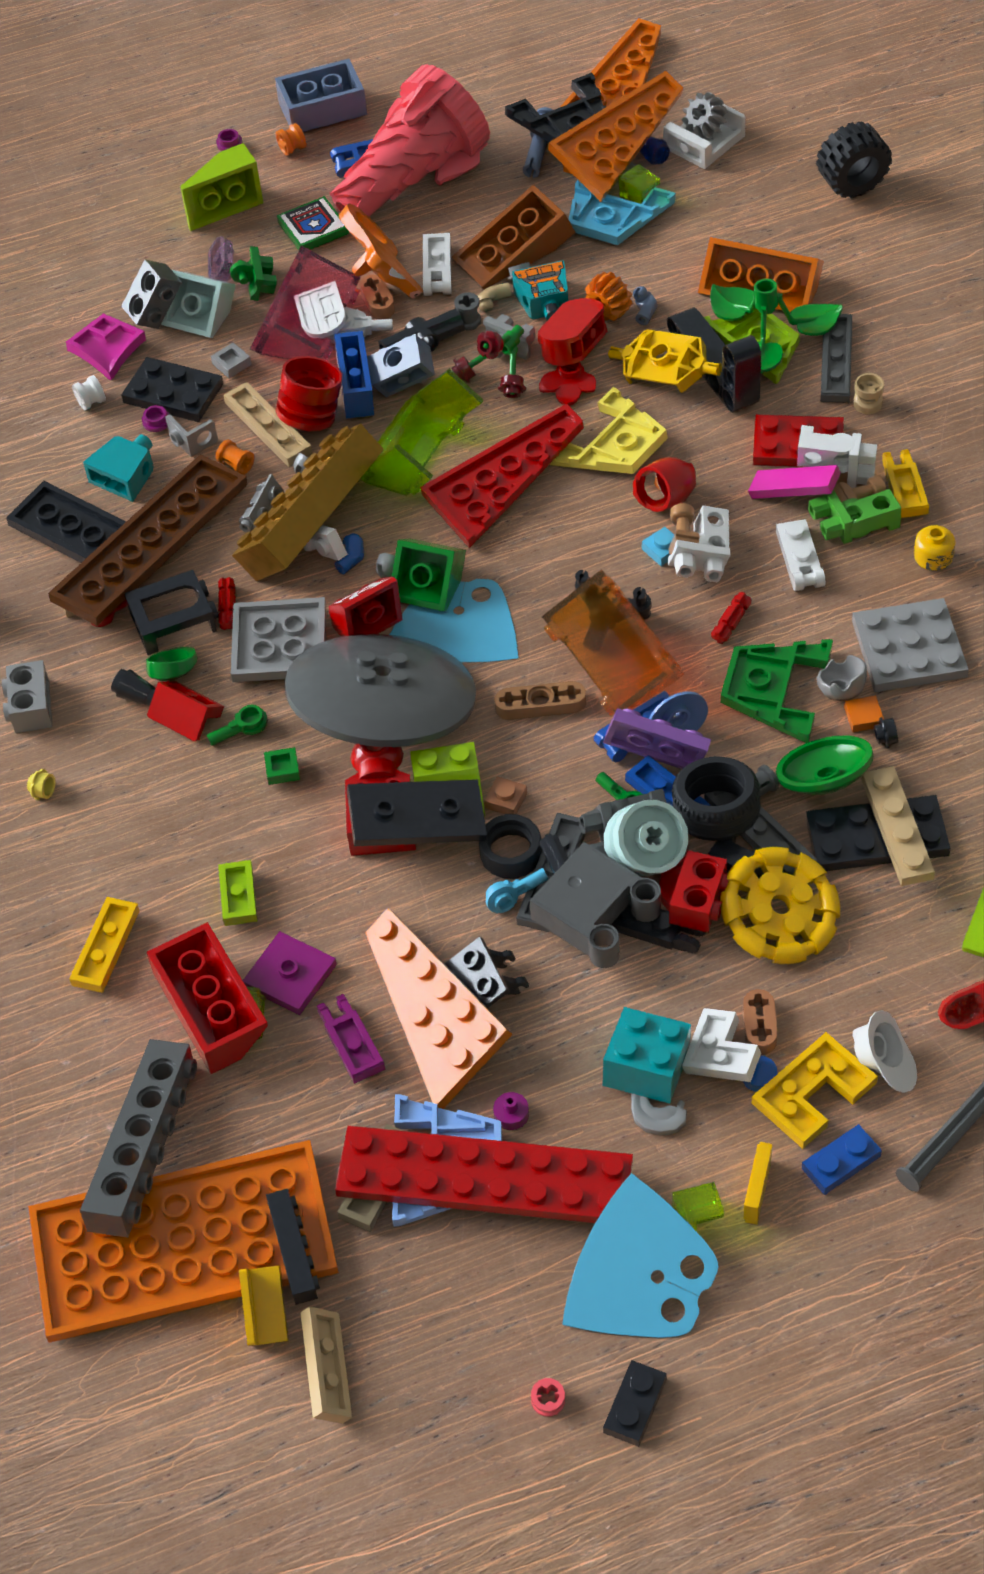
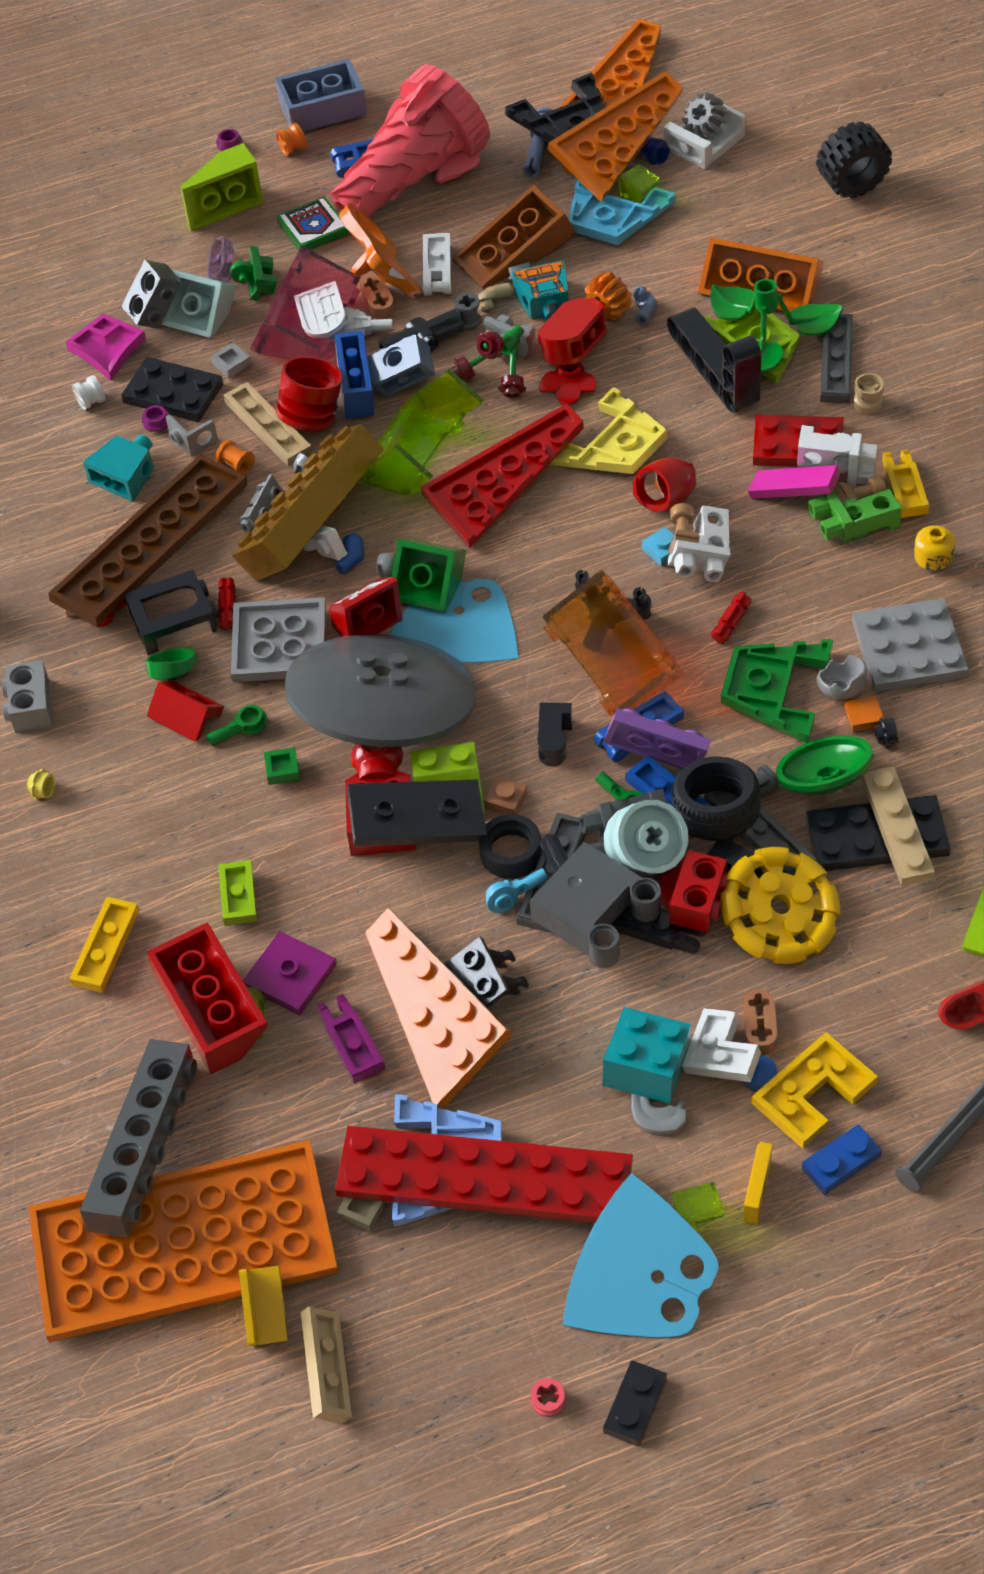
(63, 521): black plate -> none
(132, 687): black cone -> none
(293, 1246): black piece -> none
(511, 1110): magenta tile -> none
(549, 690): medium nougat beam -> none
(551, 740): none -> black leg
(680, 366): yellow plate -> none
(682, 710): medium blue dish -> none
(800, 555): white plate -> none
(885, 1051): white piece -> none

